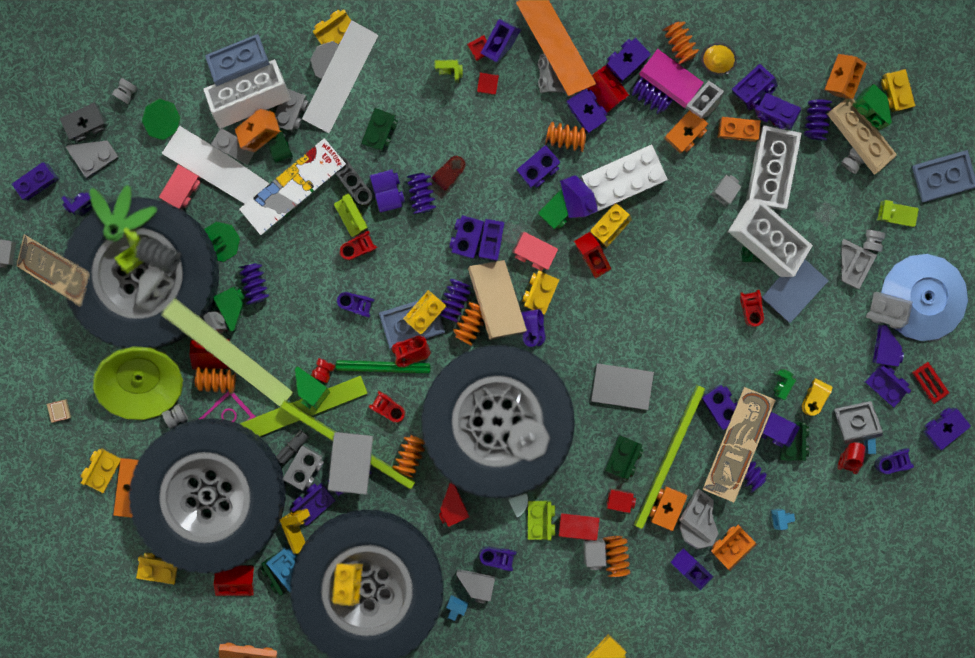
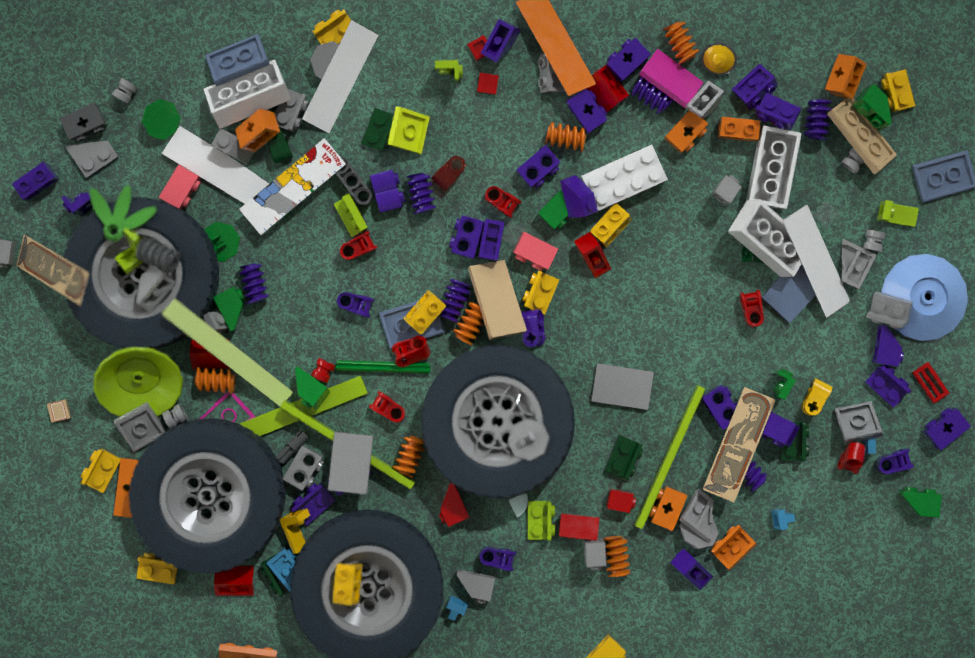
(140, 426): none -> light grey plate
(408, 130): none -> neon yellow plate
(503, 201): none -> red piece
(816, 260): none -> white sticker
(923, 503): none -> green slope

